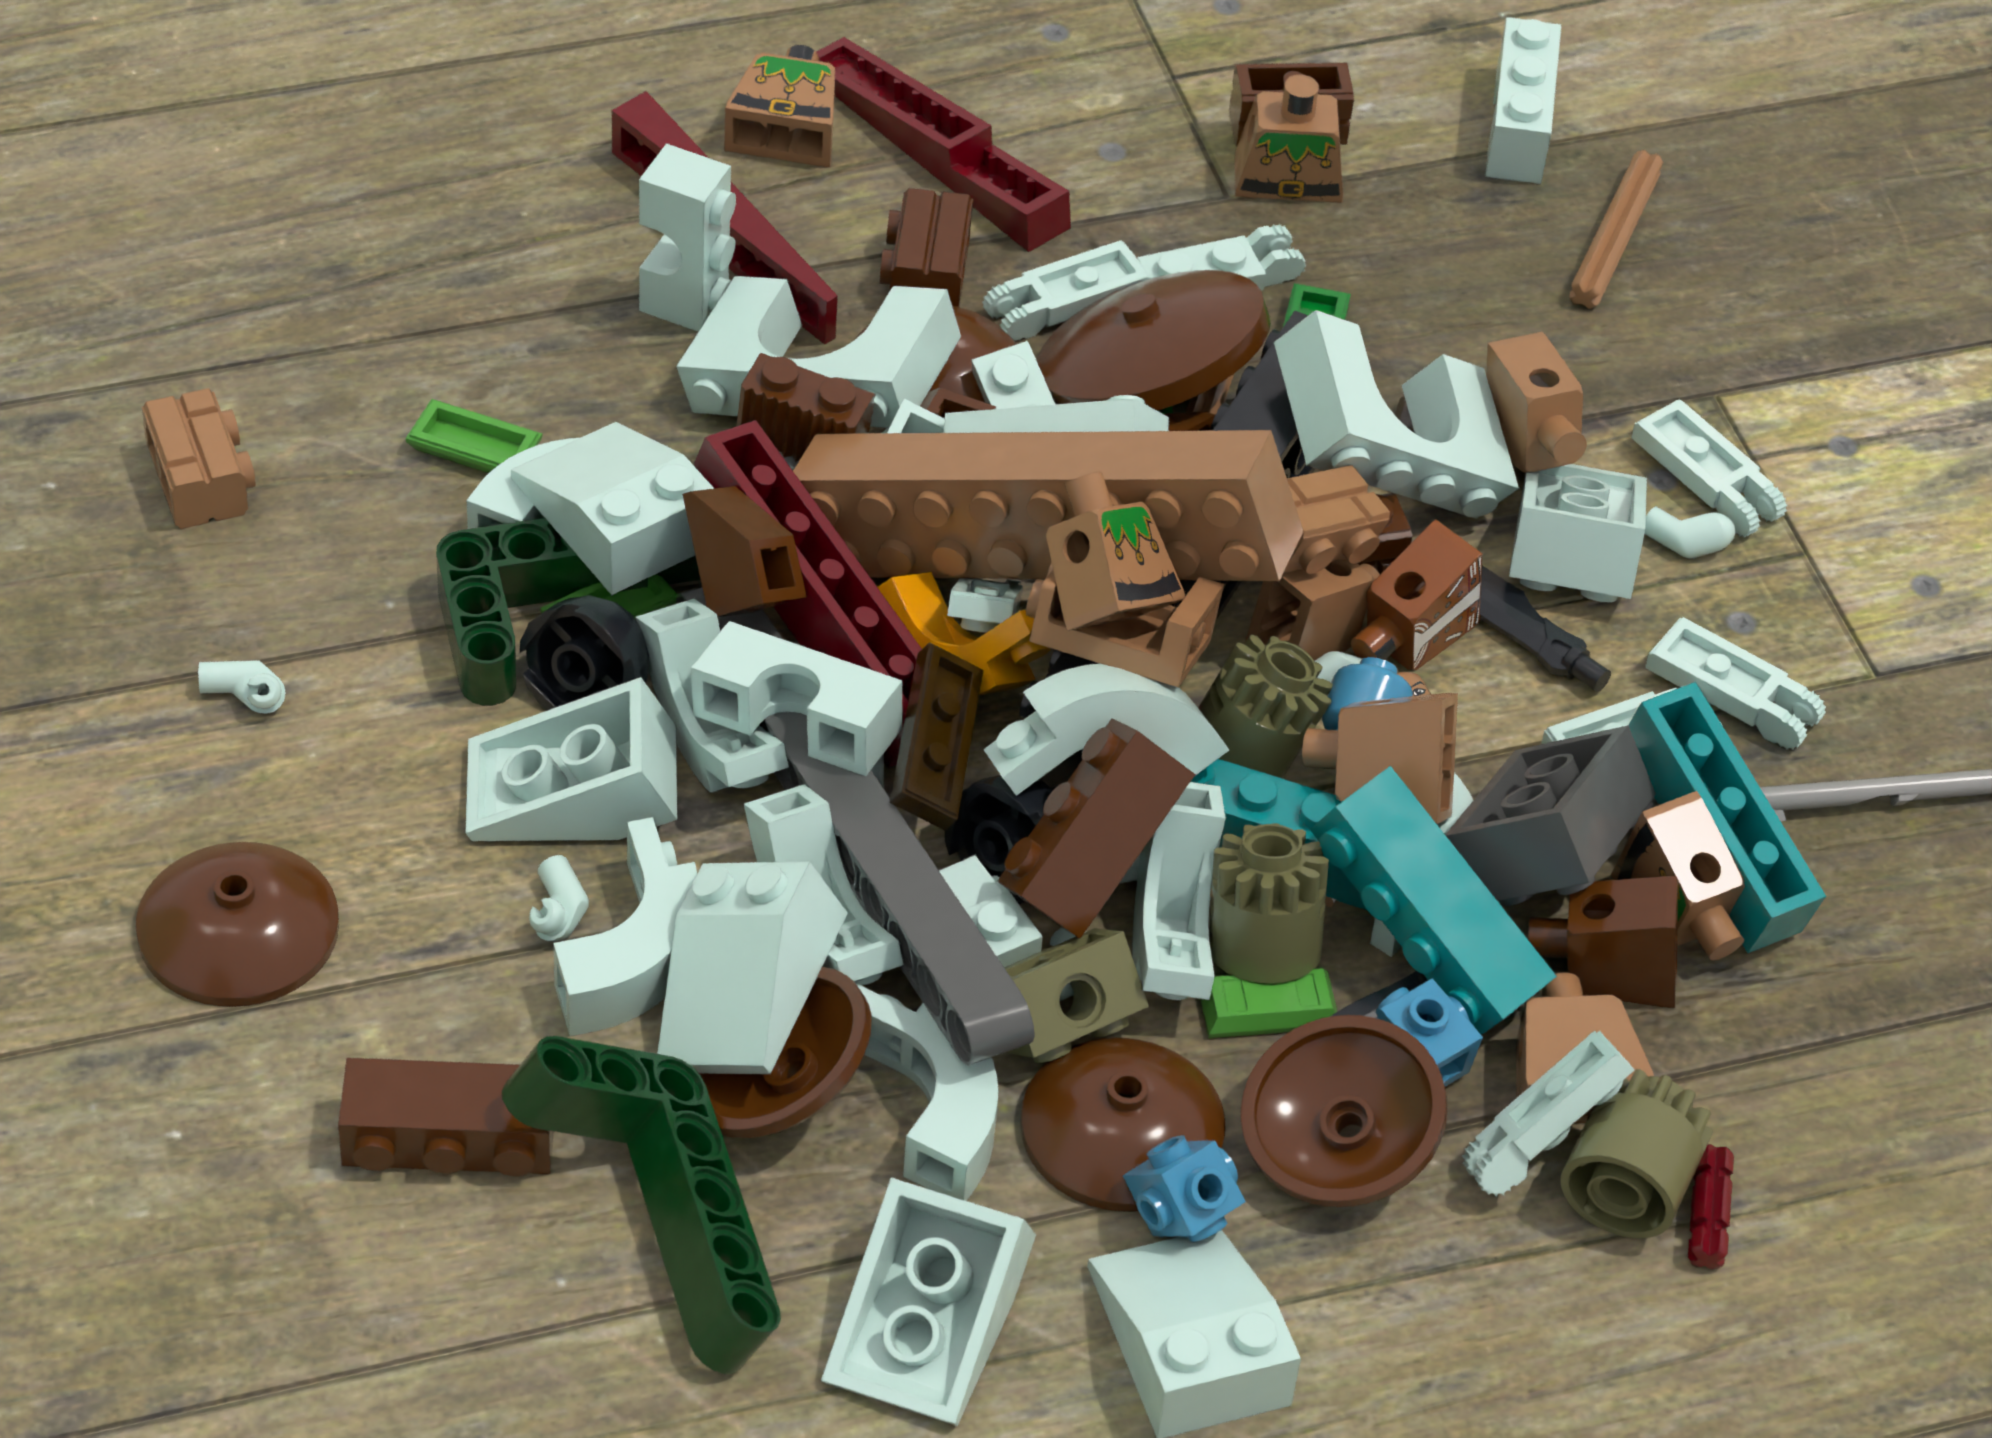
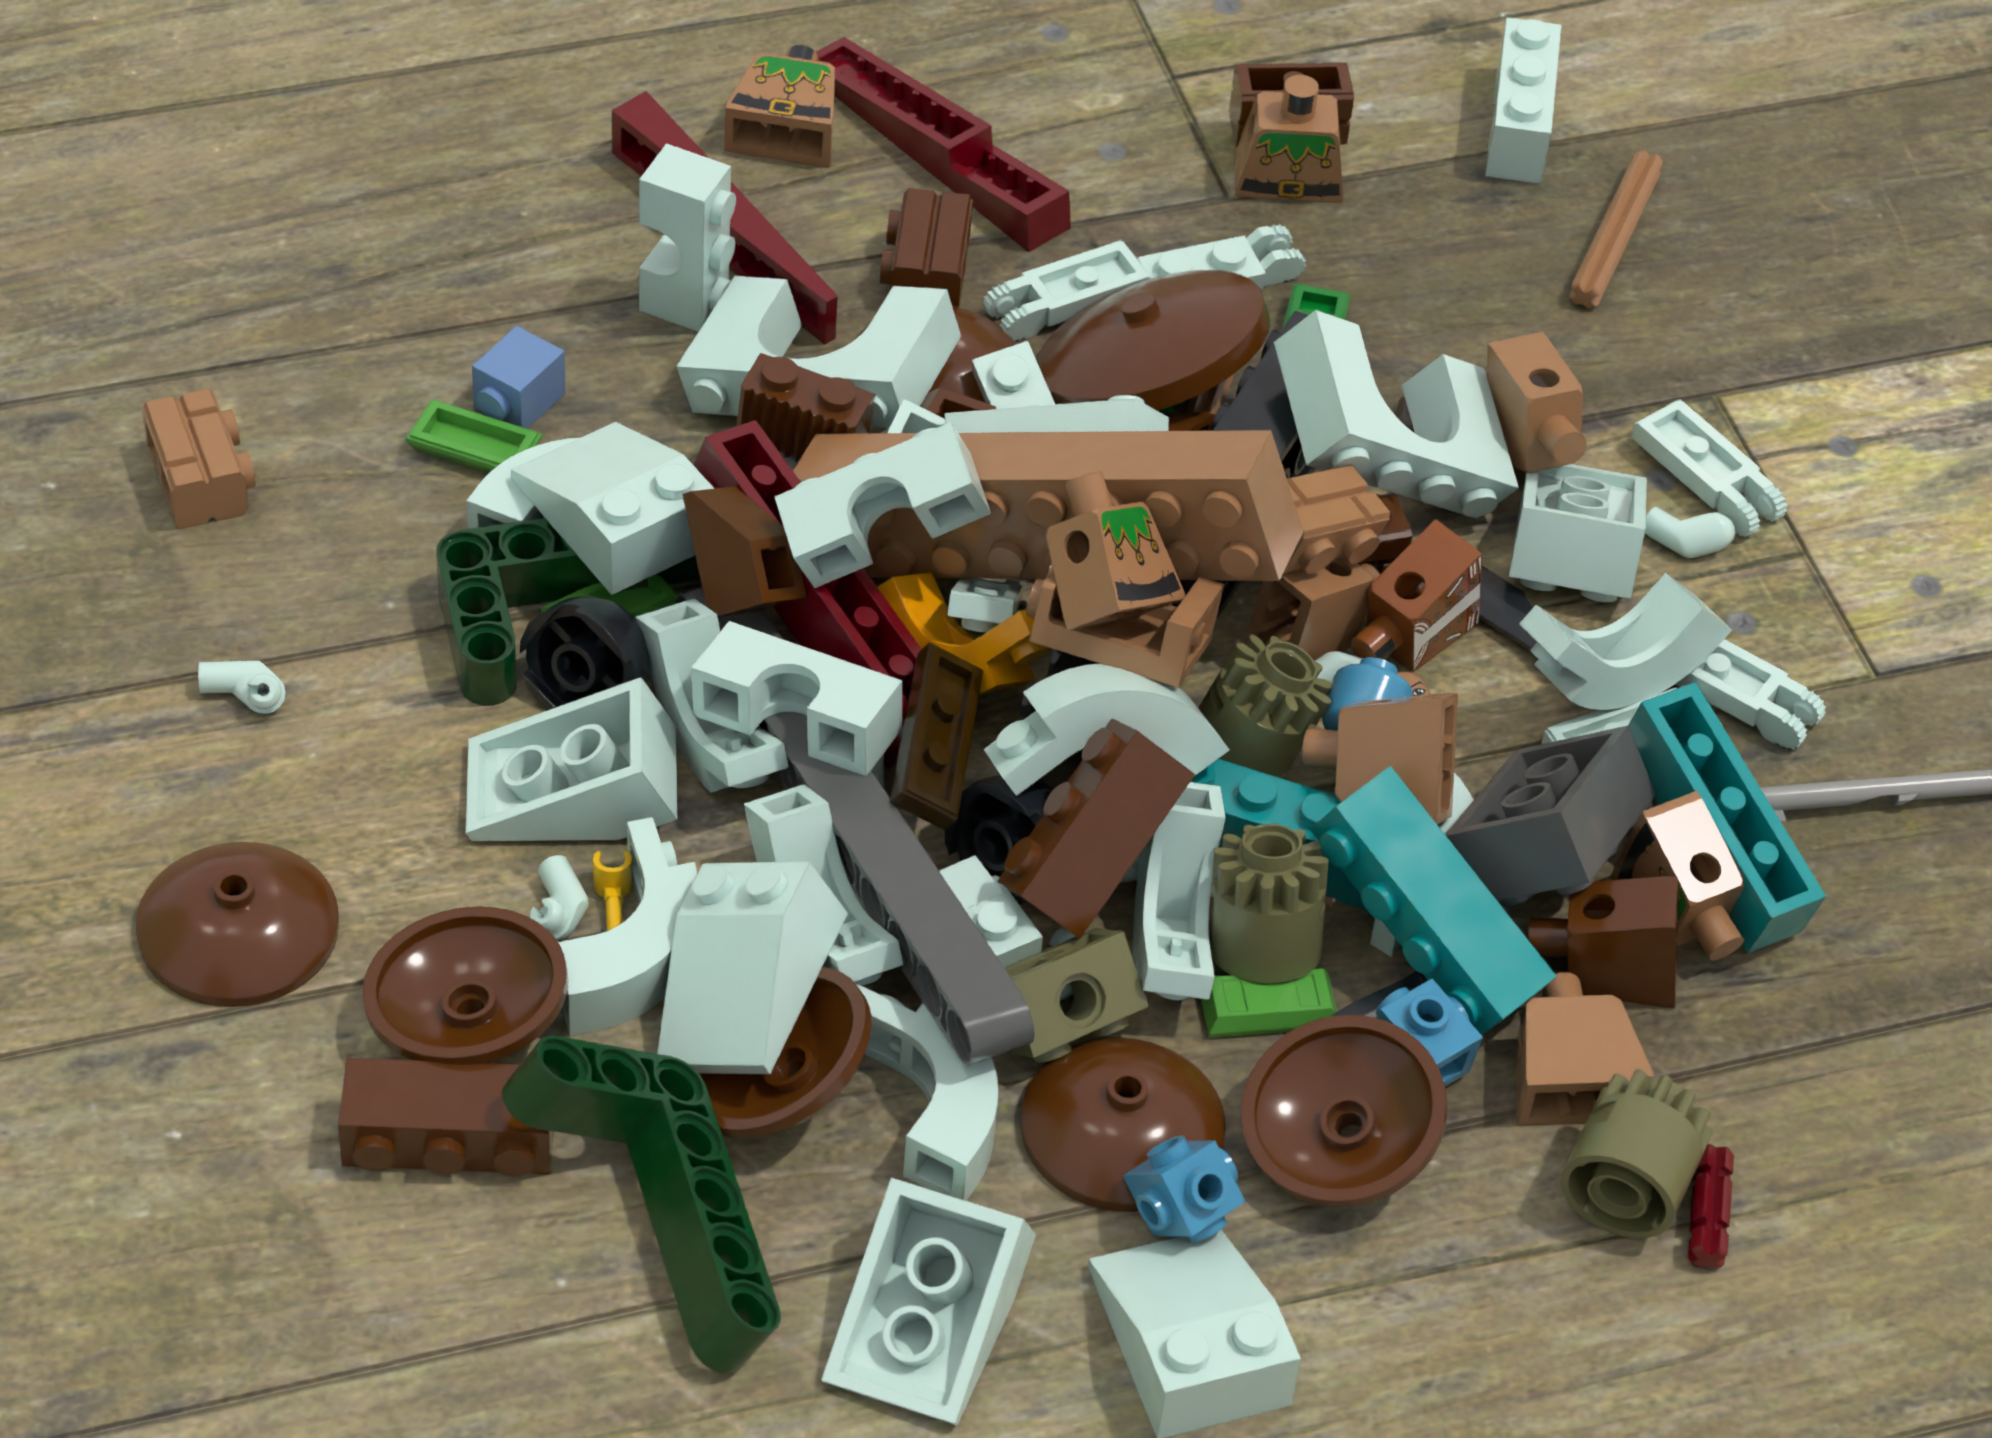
(465, 986): none -> reddish brown dish
(519, 378): none -> medium blue brick
(613, 886): none -> yellow hand
(832, 514): none -> light aqua arch
(1545, 1113): light aqua hinge -> none
(1633, 656): none -> light aqua arch

